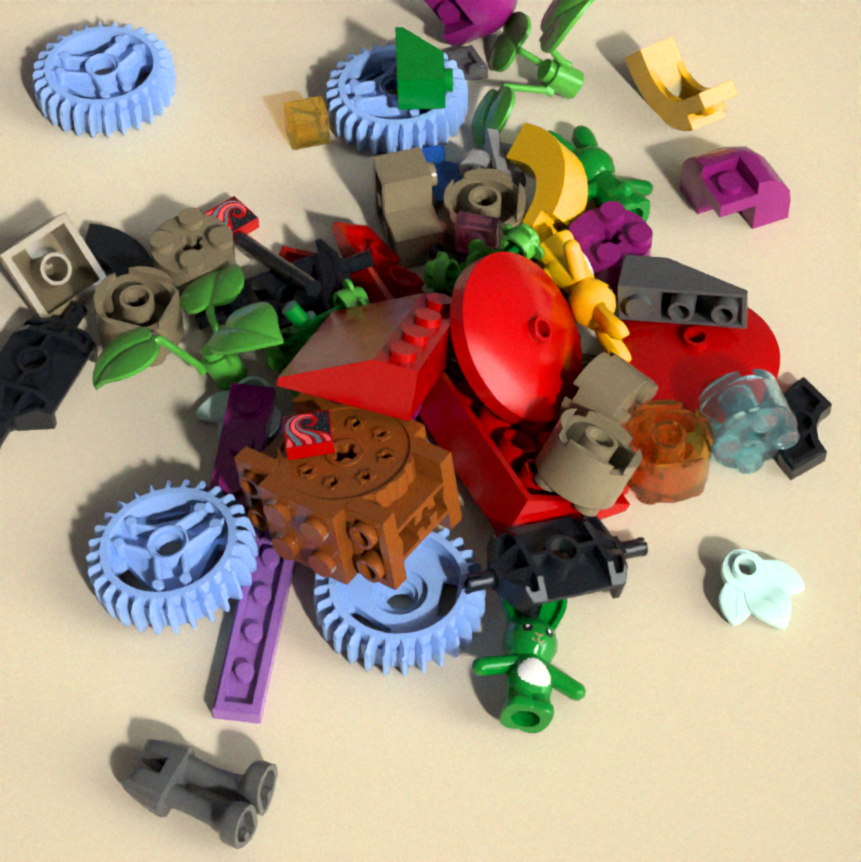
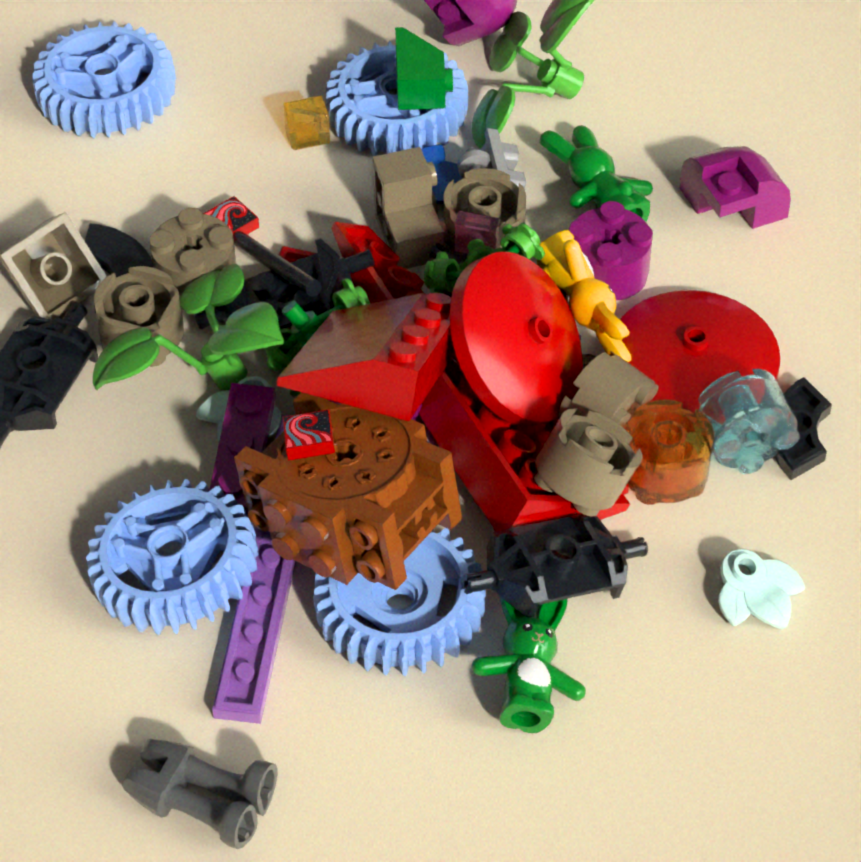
(469, 62): dark grey tile -> none
(559, 180): yellow arch -> none
(673, 91): yellow arch -> none
(678, 294): dark grey slope -> none

